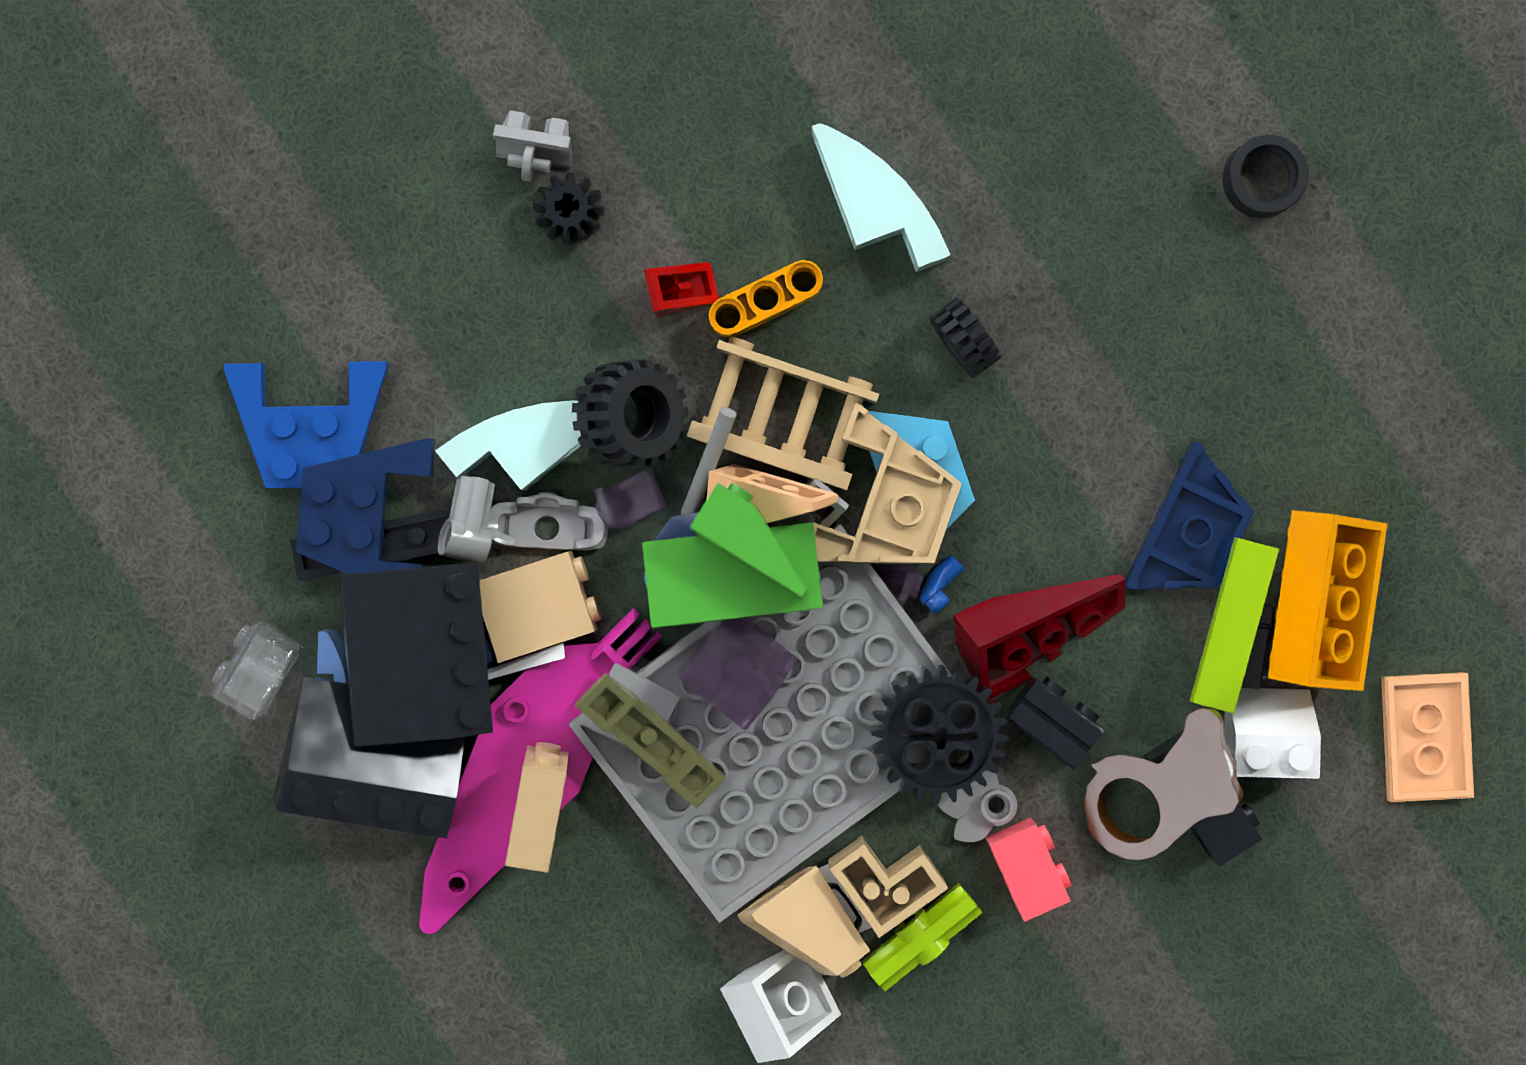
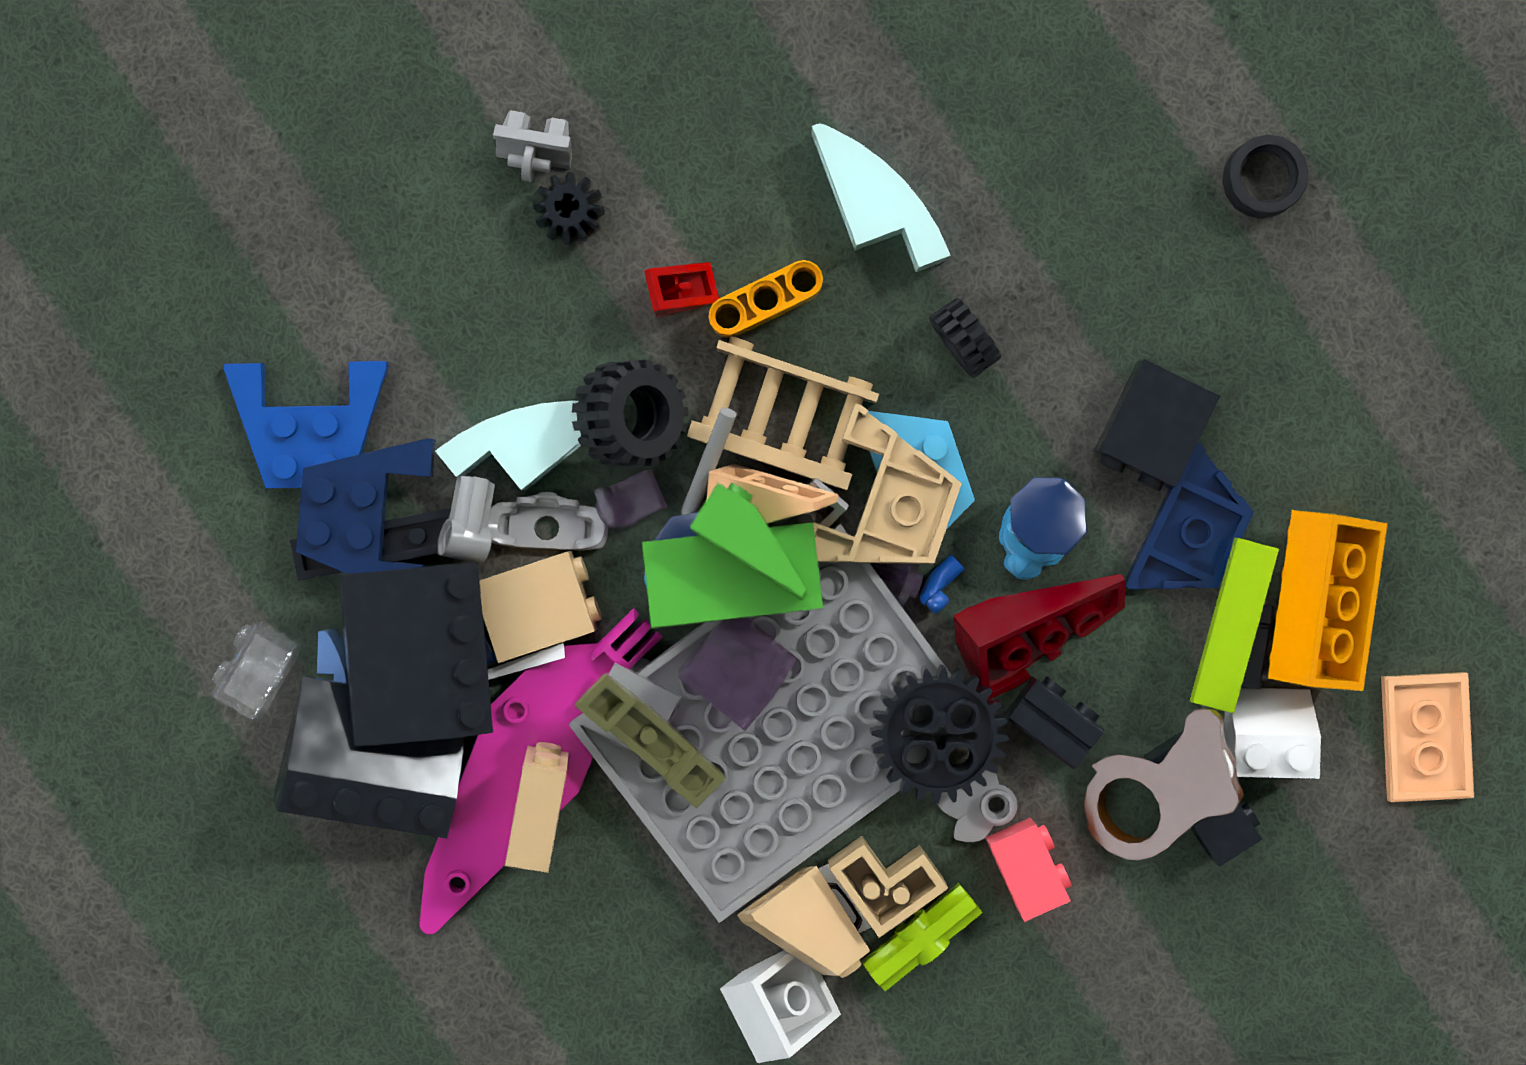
(1041, 525): none -> dark blue piece
(1155, 425): none -> black brick

